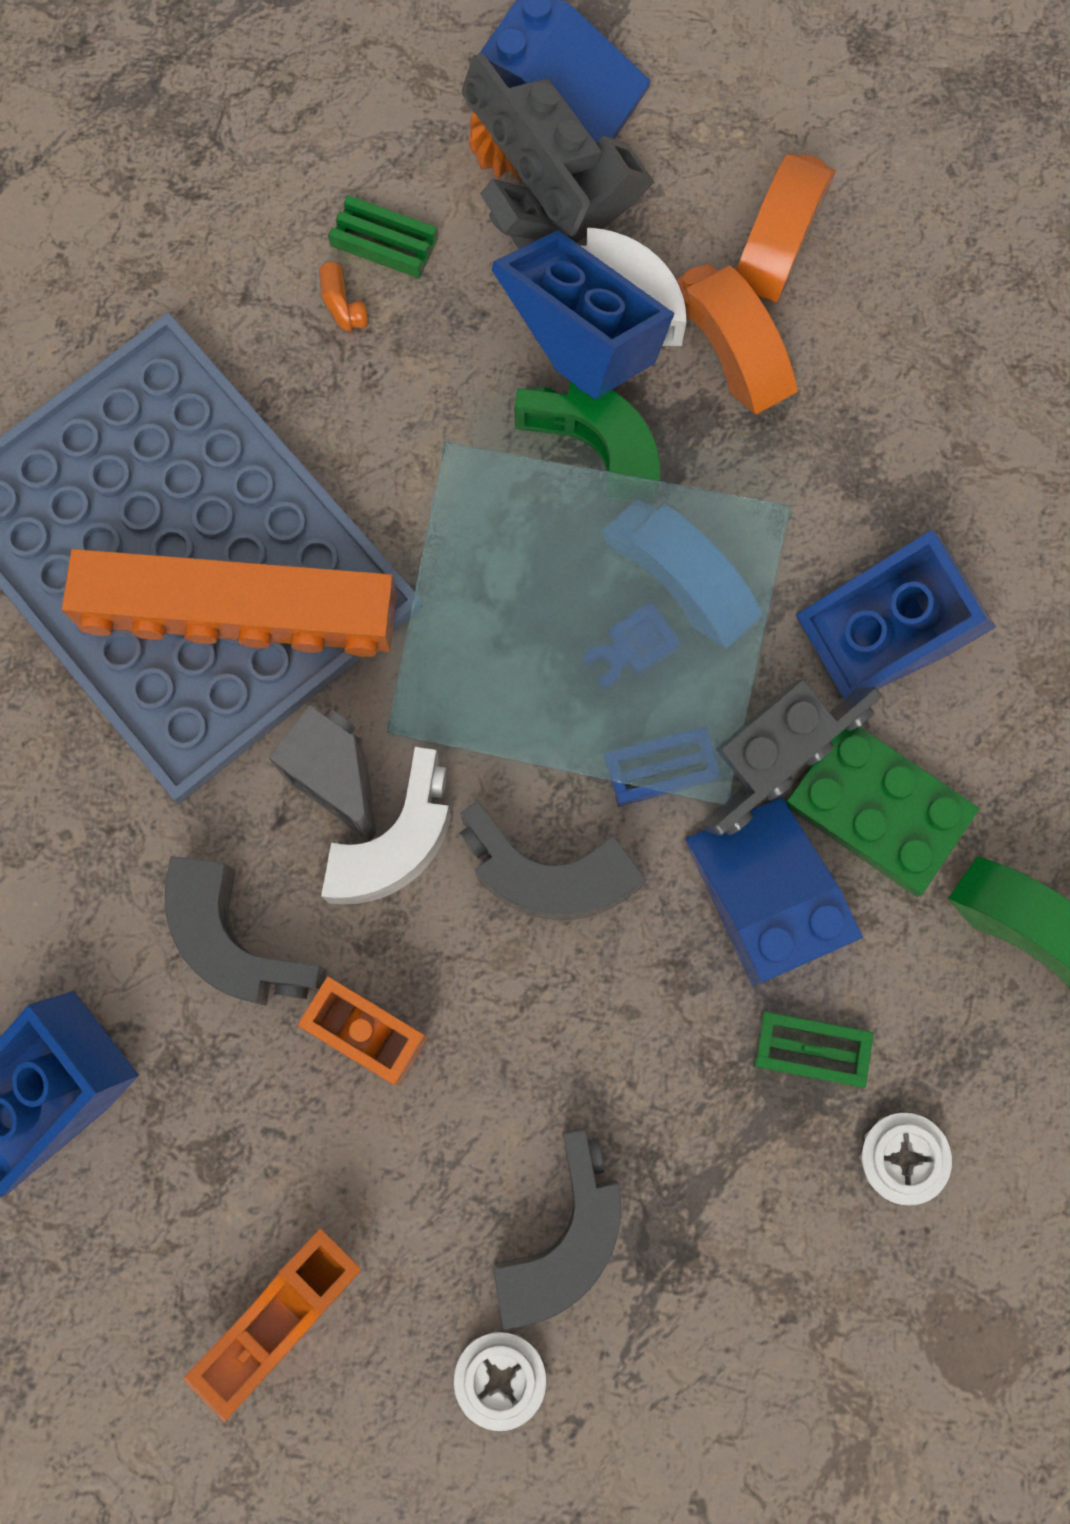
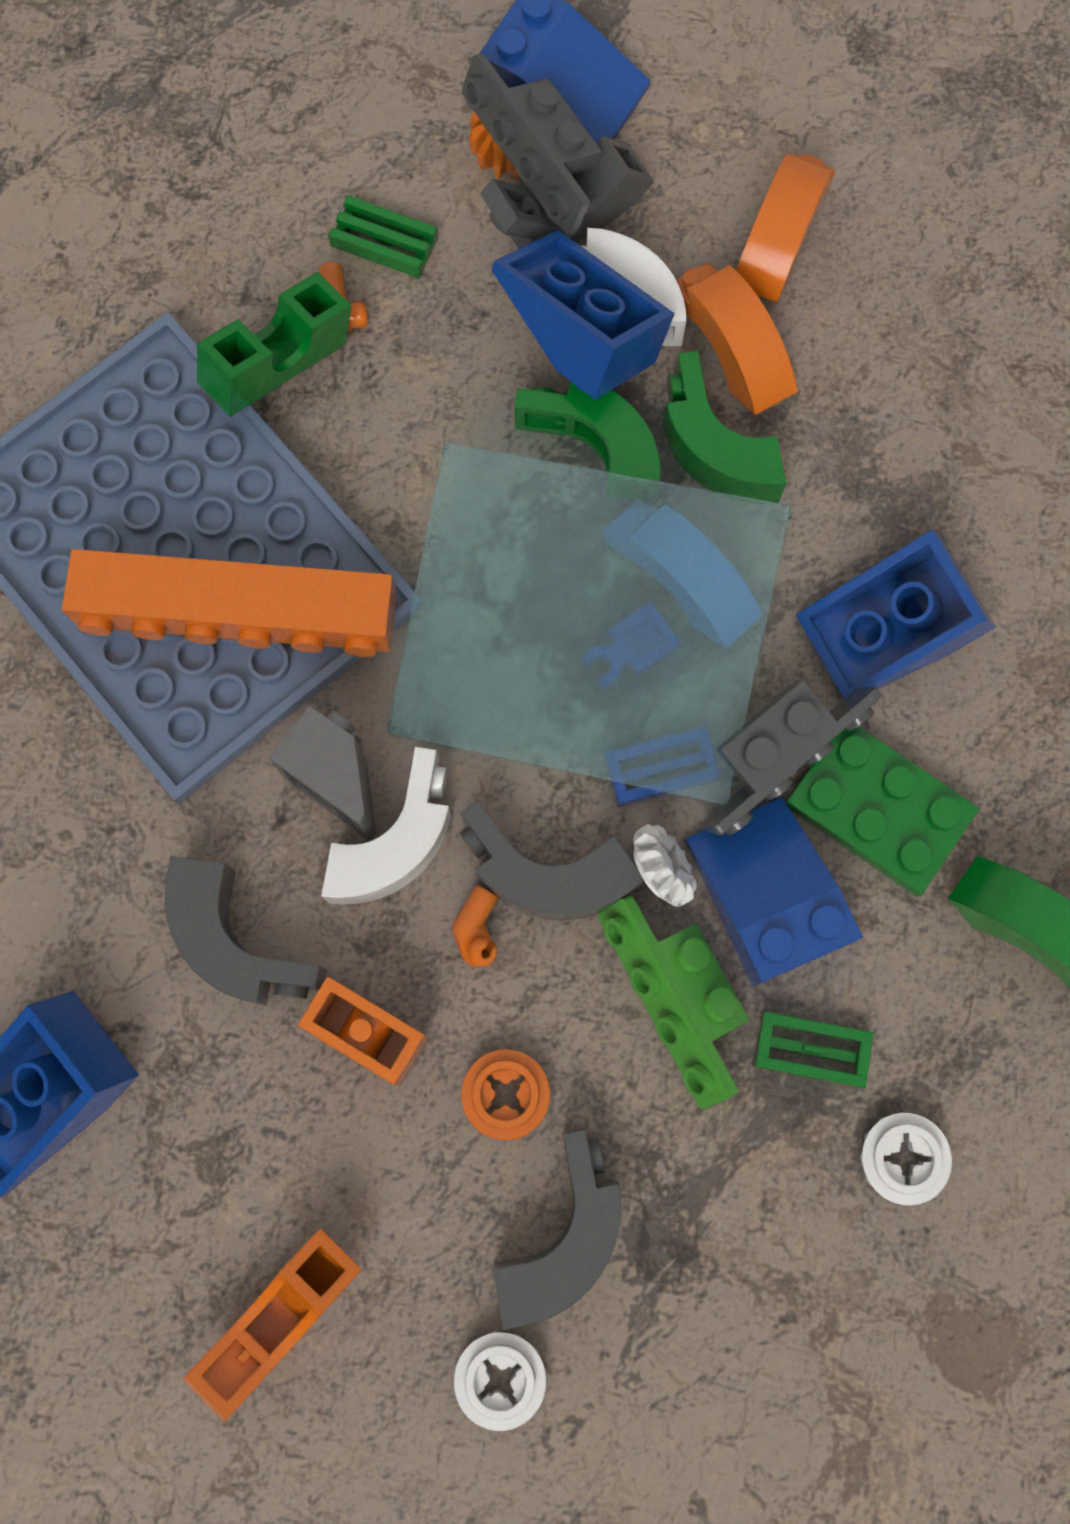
(244, 367): none -> green arch
(471, 931): none -> orange arm
(478, 1094): none -> orange gear
(663, 865): none -> white gear
(683, 995): none -> bright green bracket
(710, 450): none -> green arch

